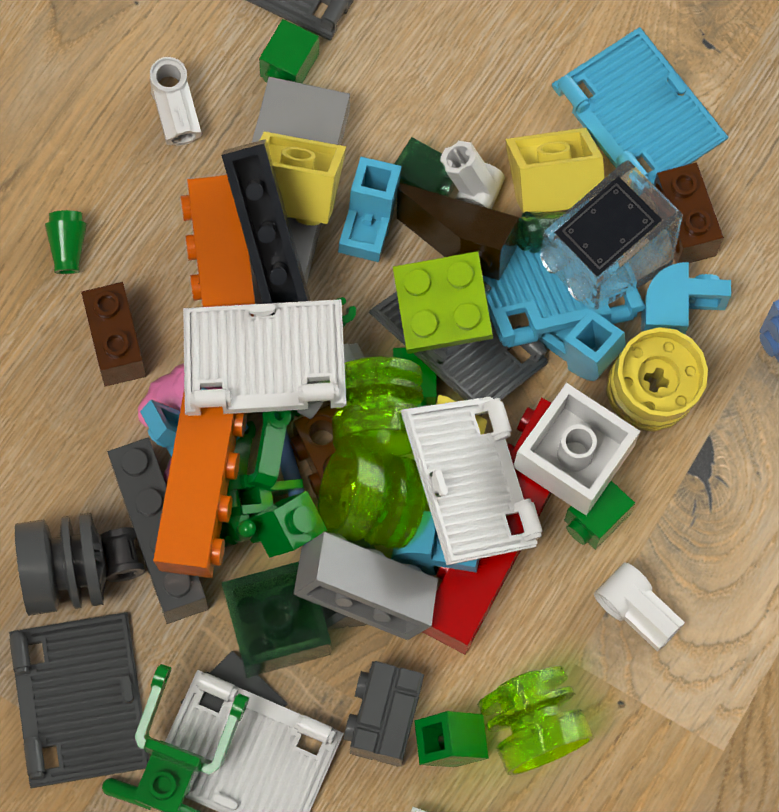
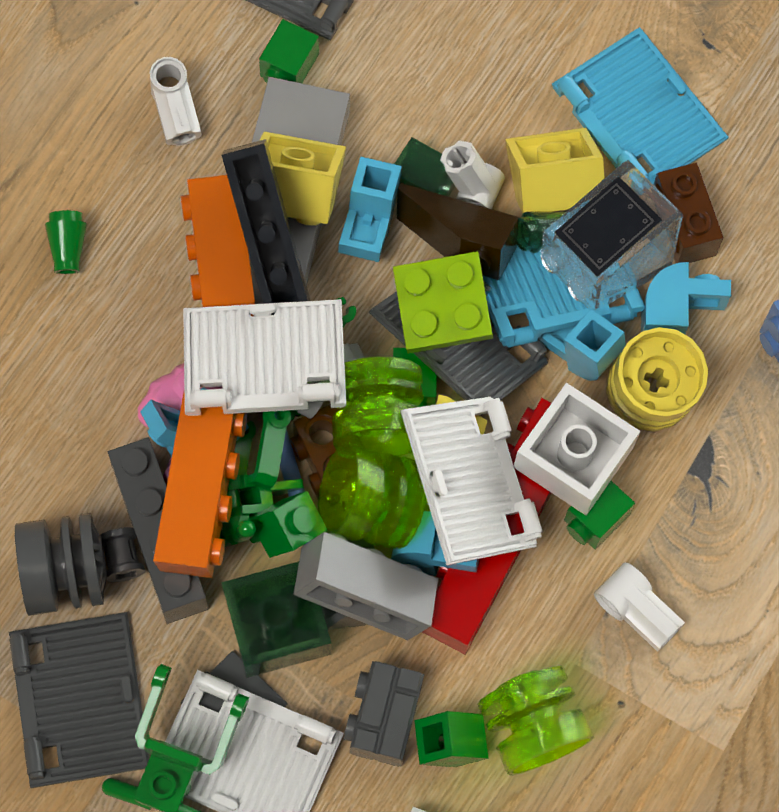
(113, 334): reddish brown brick -> none

